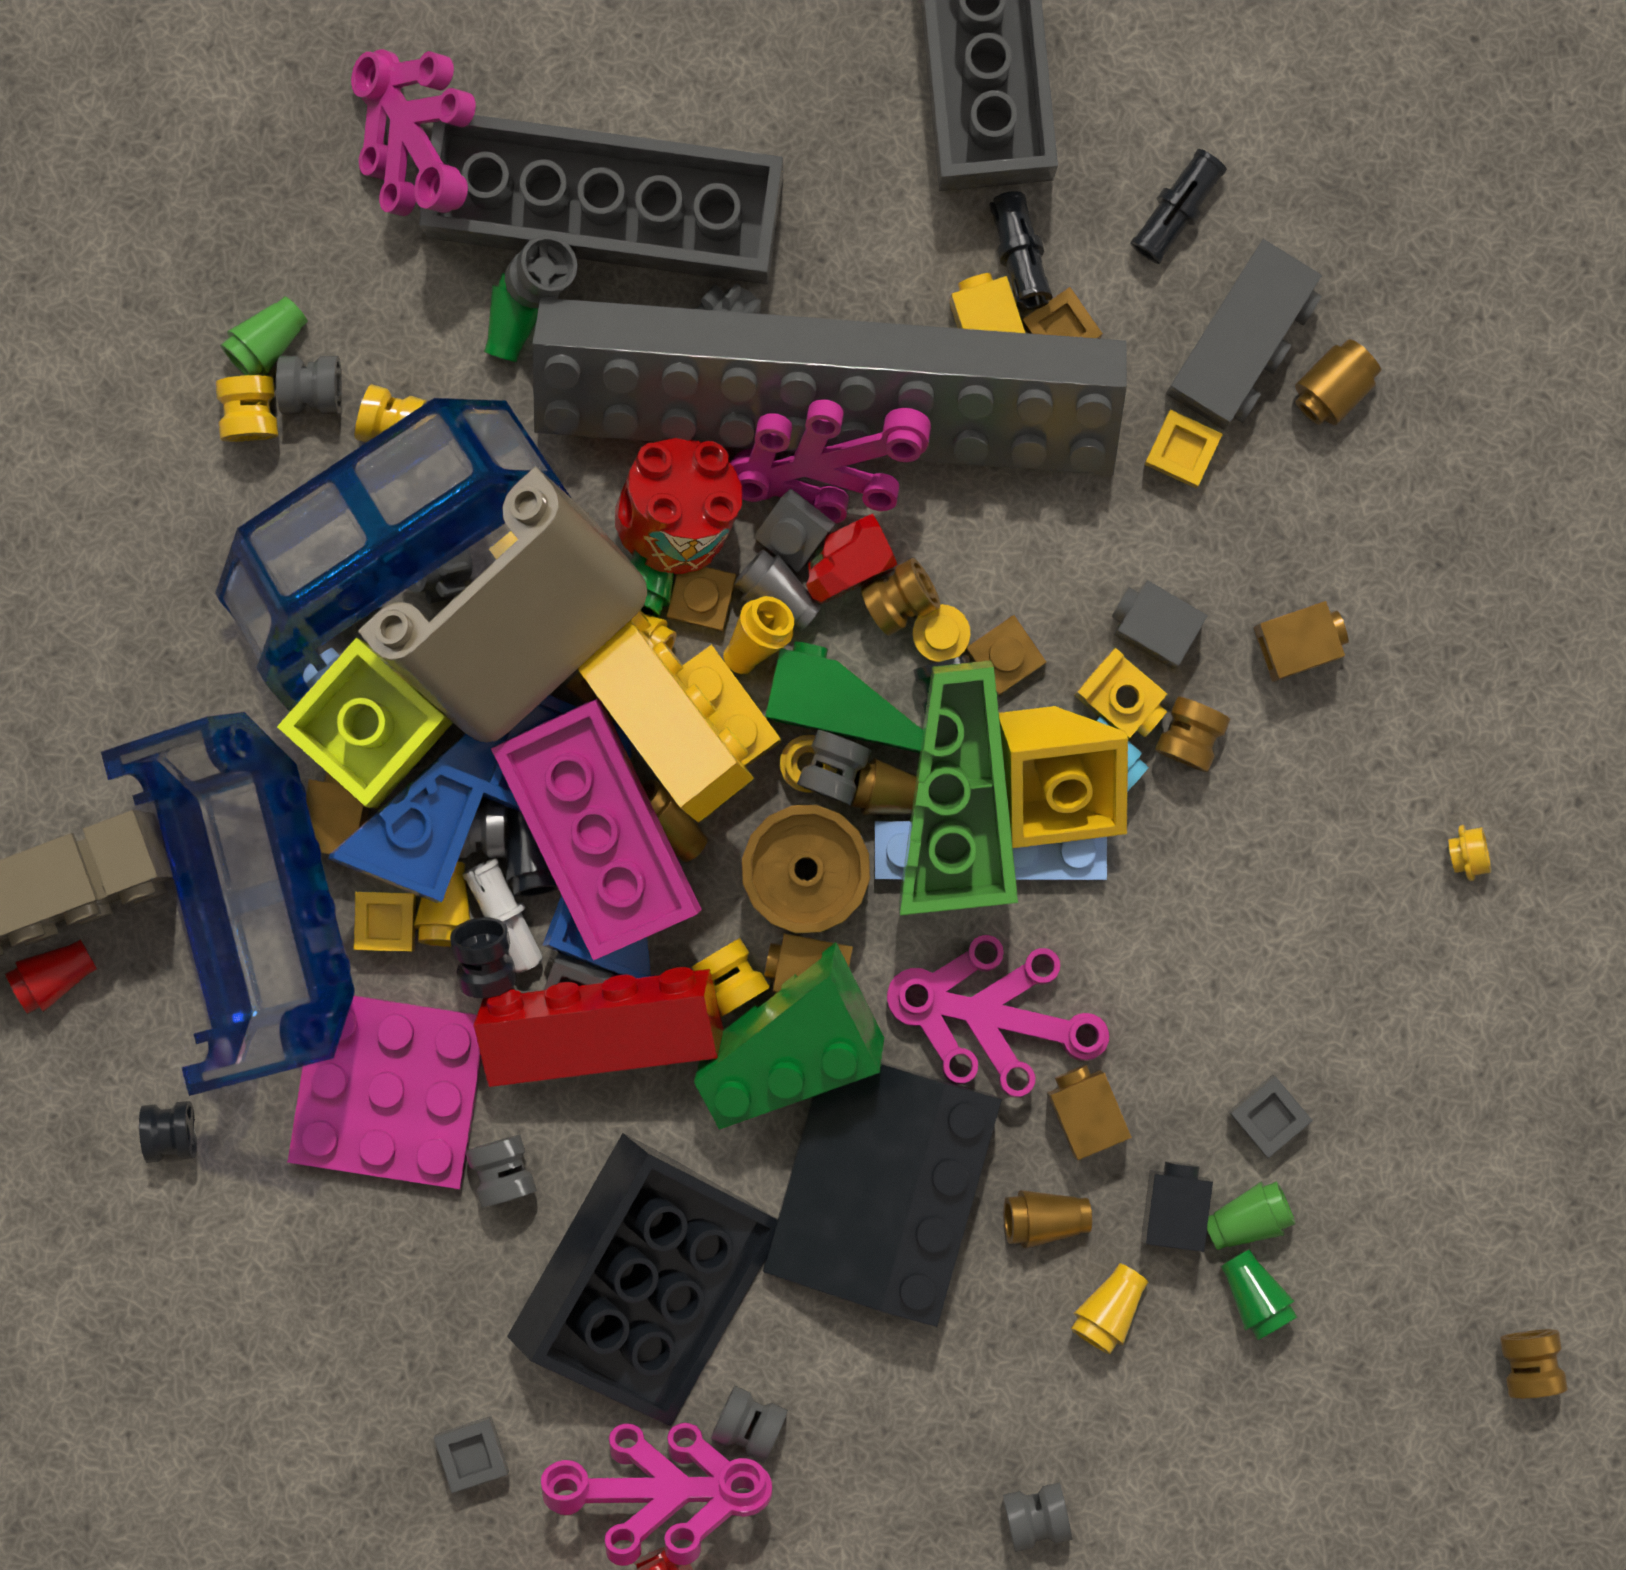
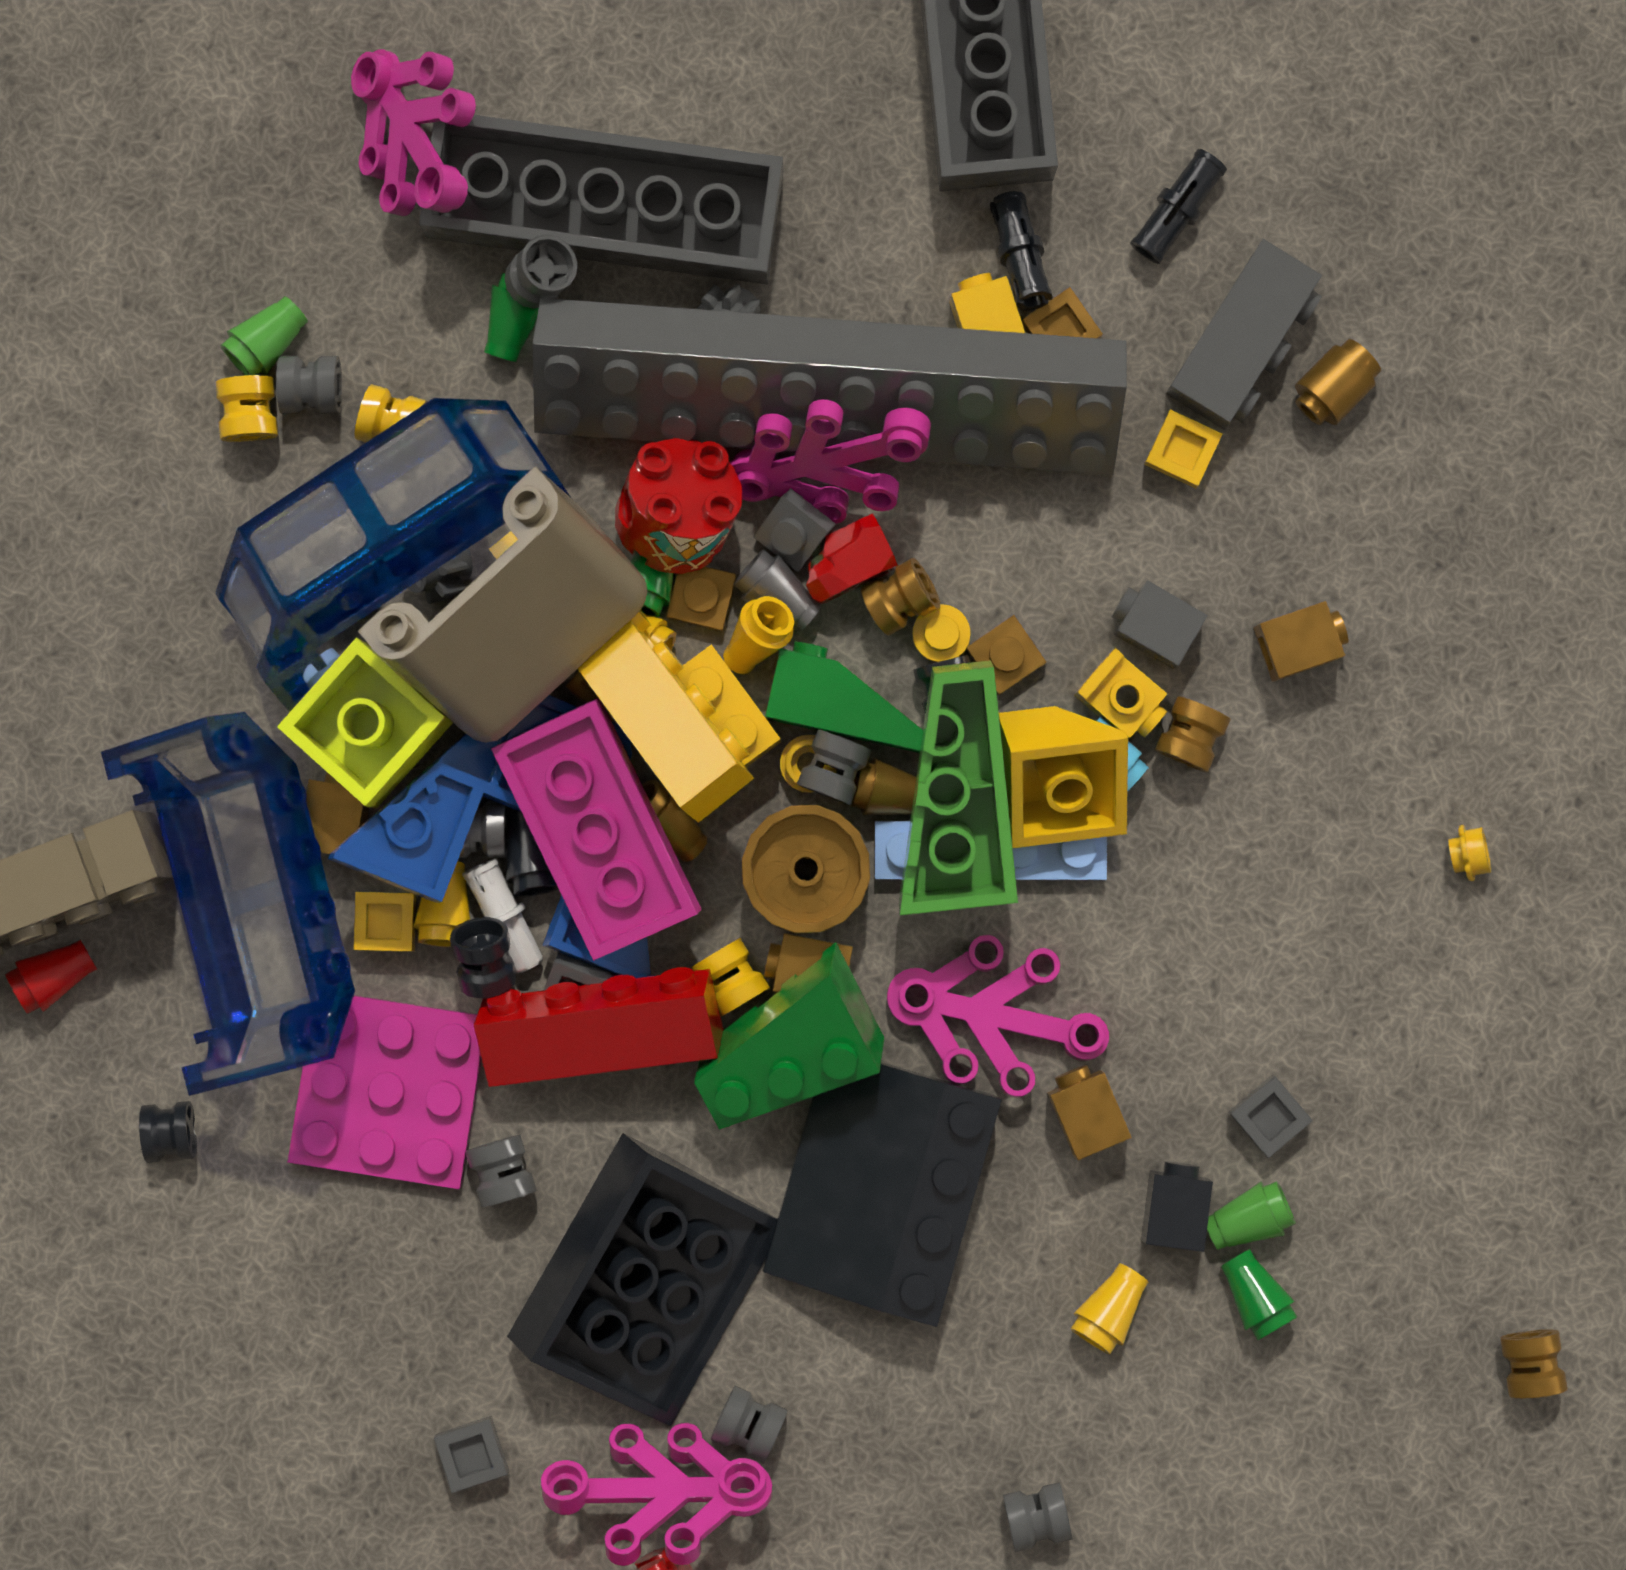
(1044, 1218): pearl gold cone -> none

